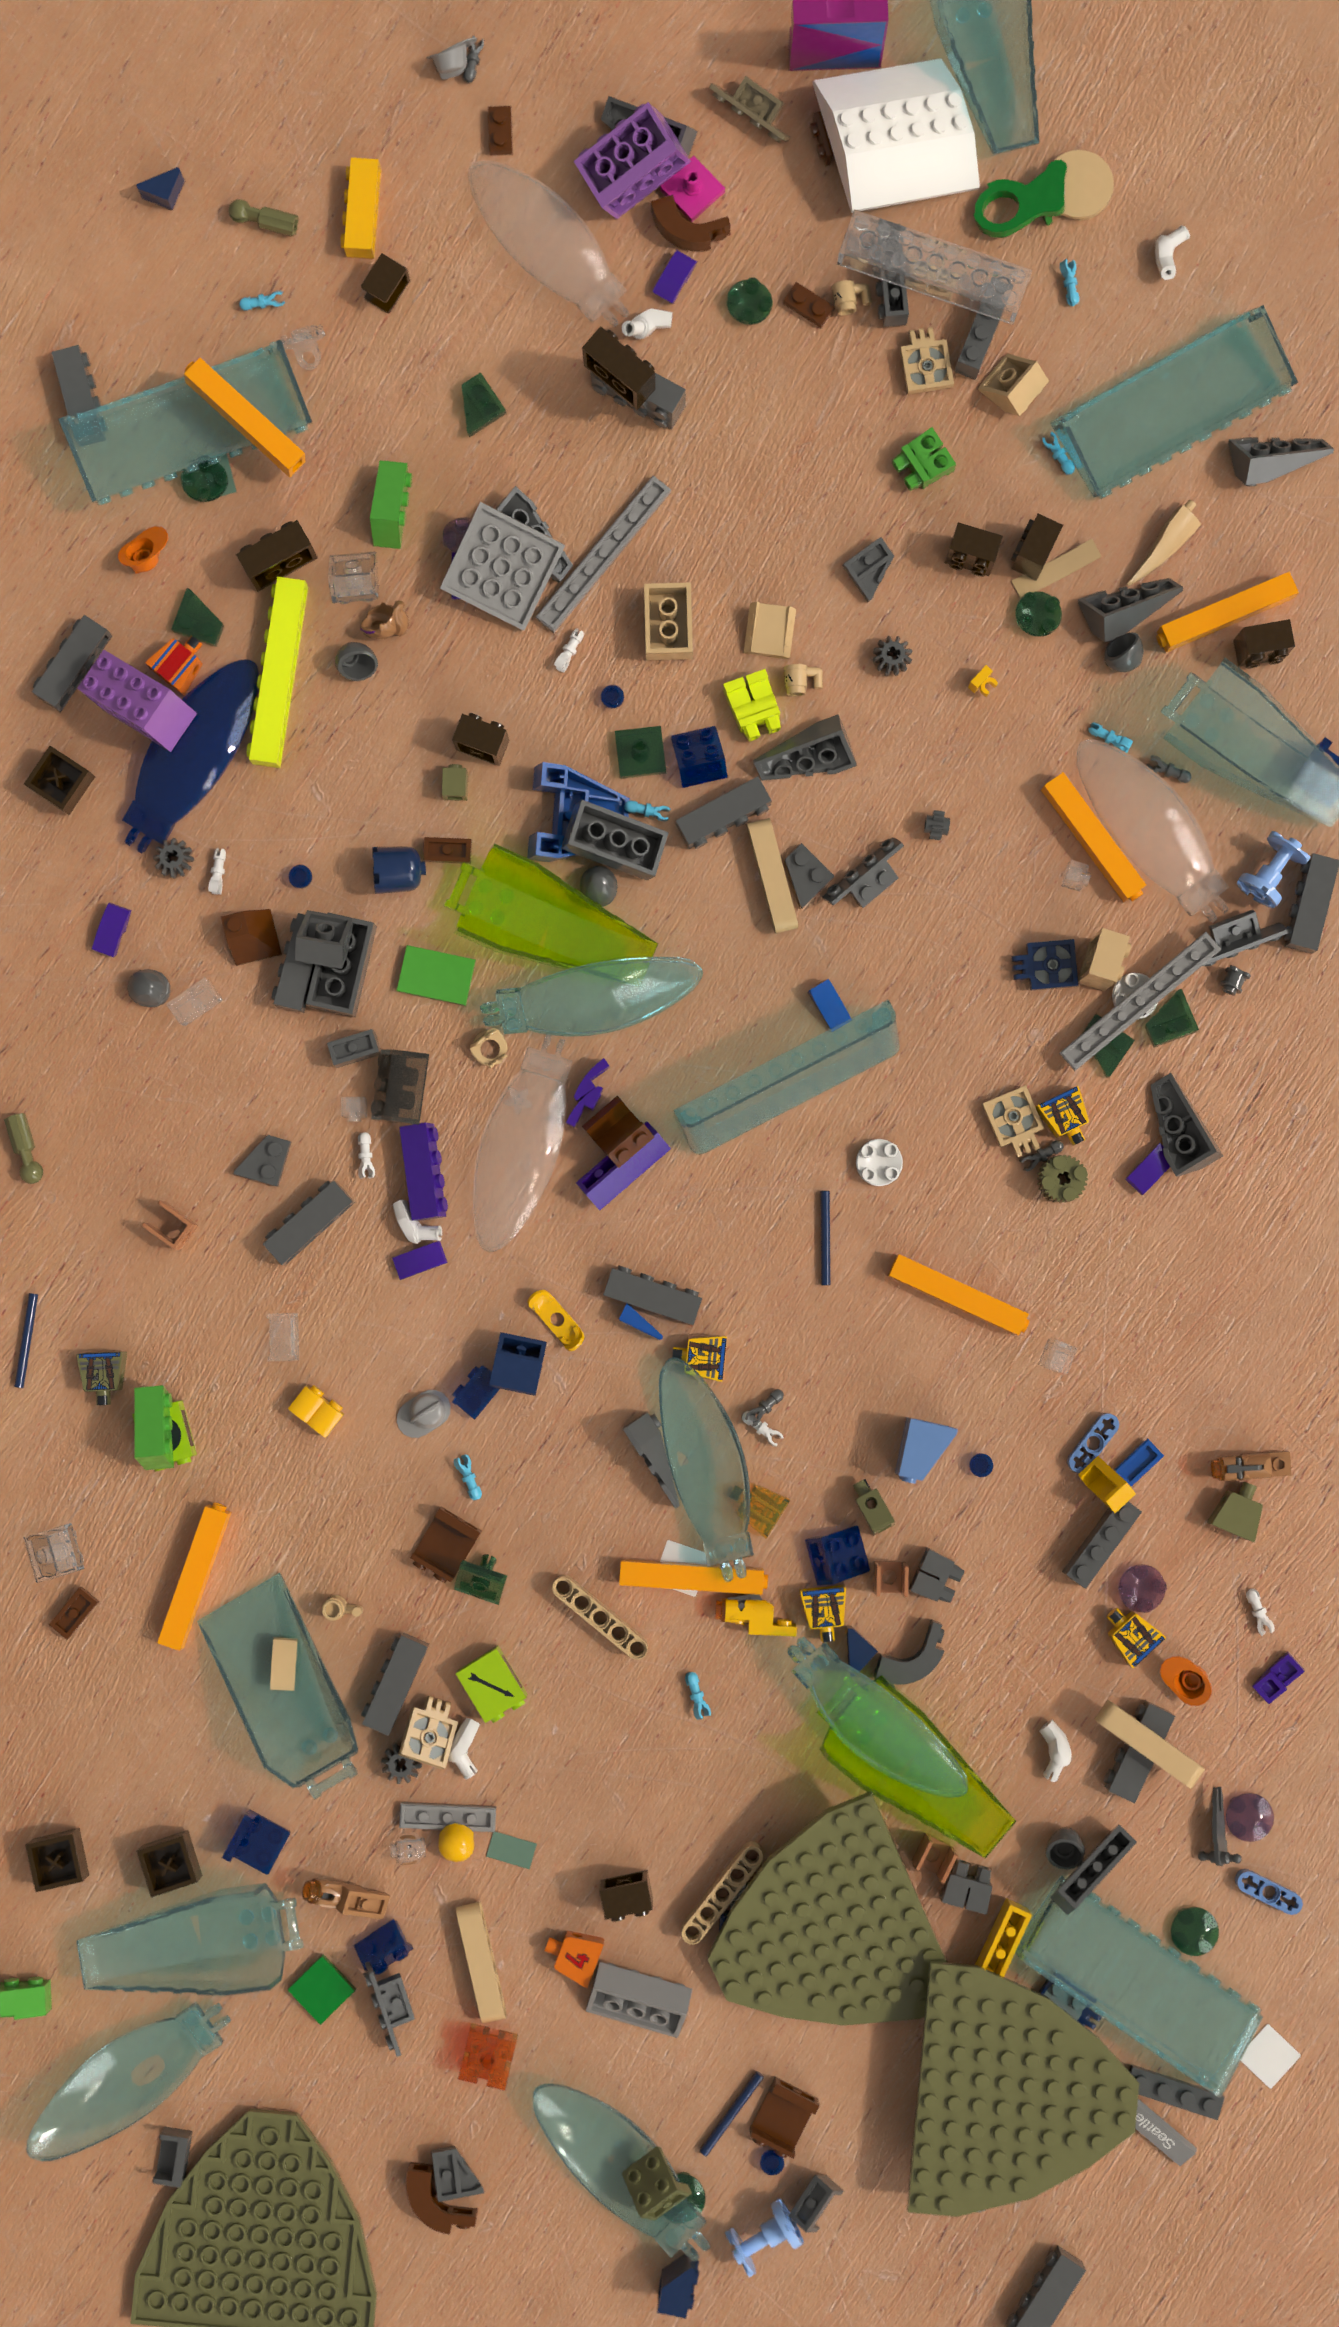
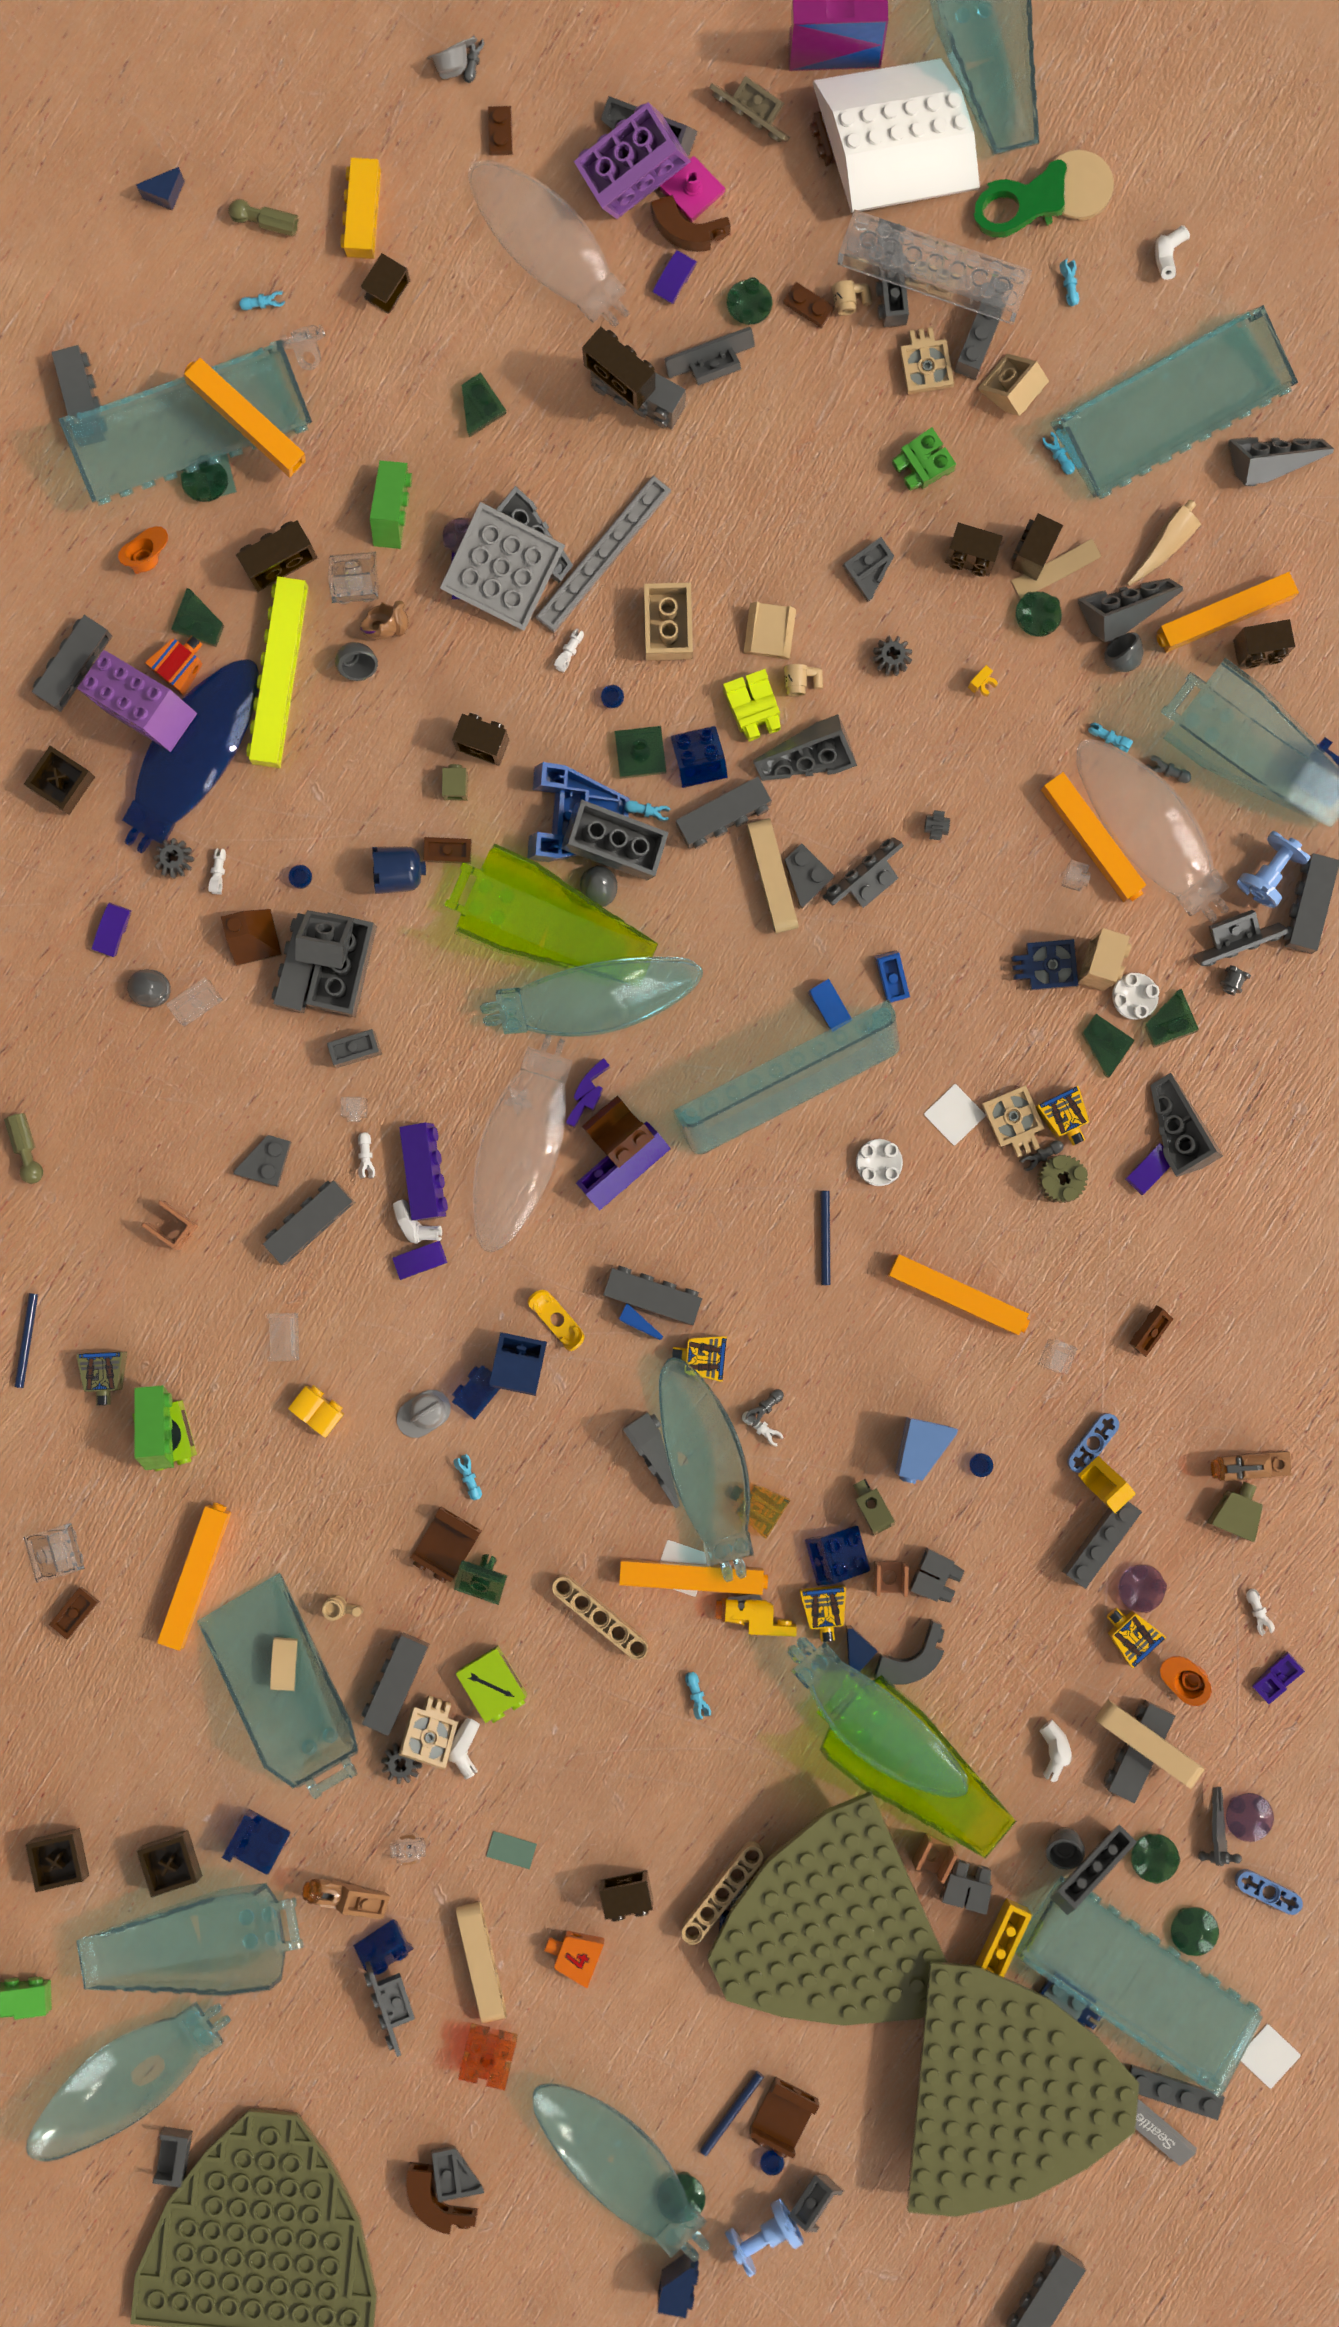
(321, 1989): green tile -> none
(399, 1086): clear smoke slope -> none
(436, 975): bright green tile -> none
(440, 1815): light grey tile -> none
(456, 1842): yellow hair -> none
(491, 1034): tan piece -> none
(639, 1999): light grey slope -> none
(647, 322): white arm -> none
(653, 2185): olive bracket -> none
(711, 358): none -> dark grey bracket
(892, 976): none -> blue slope
(954, 1114): none -> white sticker
(1139, 1462): blue tile -> none
(1140, 1001): light grey tile -> none
(1151, 1330): none -> reddish brown plate
(1155, 1858): none -> clear green dish

